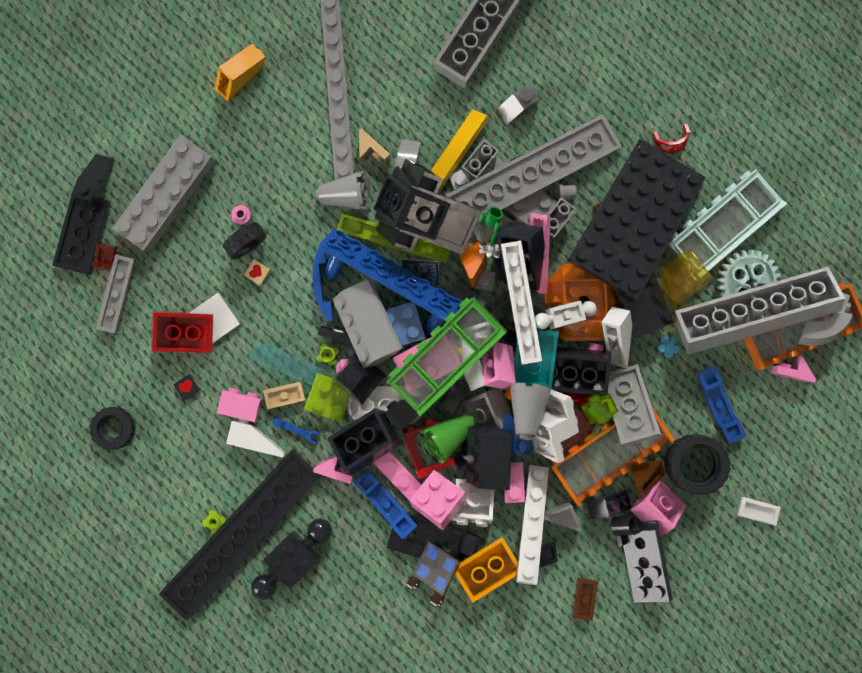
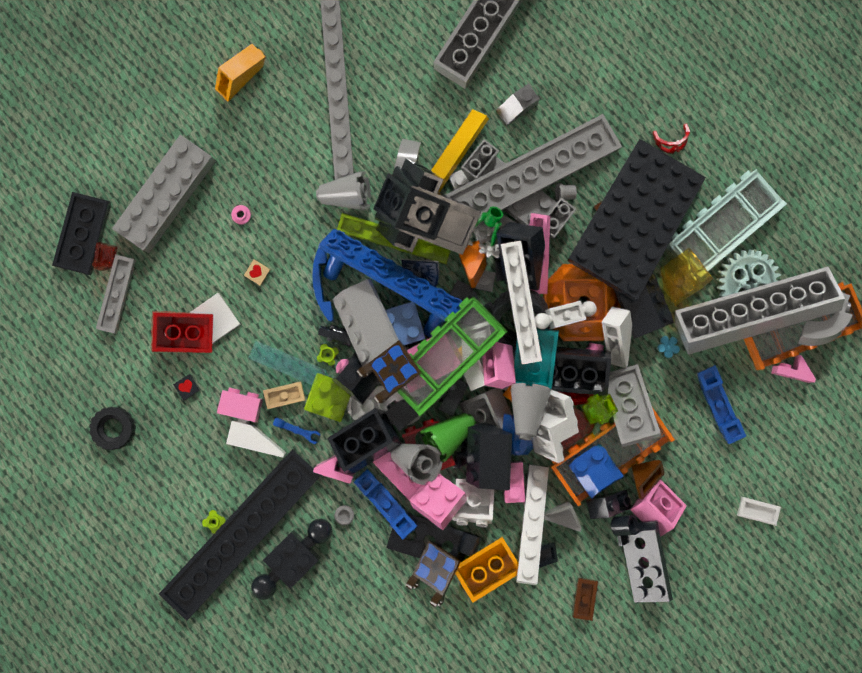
(92, 182): black slope -> none
(244, 240): black tyre -> none
(344, 515): none -> light grey tile
(368, 144): tan slope -> none
(393, 369): none -> dark brown flag
(418, 461): none -> light grey cone
(595, 470): none -> blue slope
(720, 469): black tyre -> none

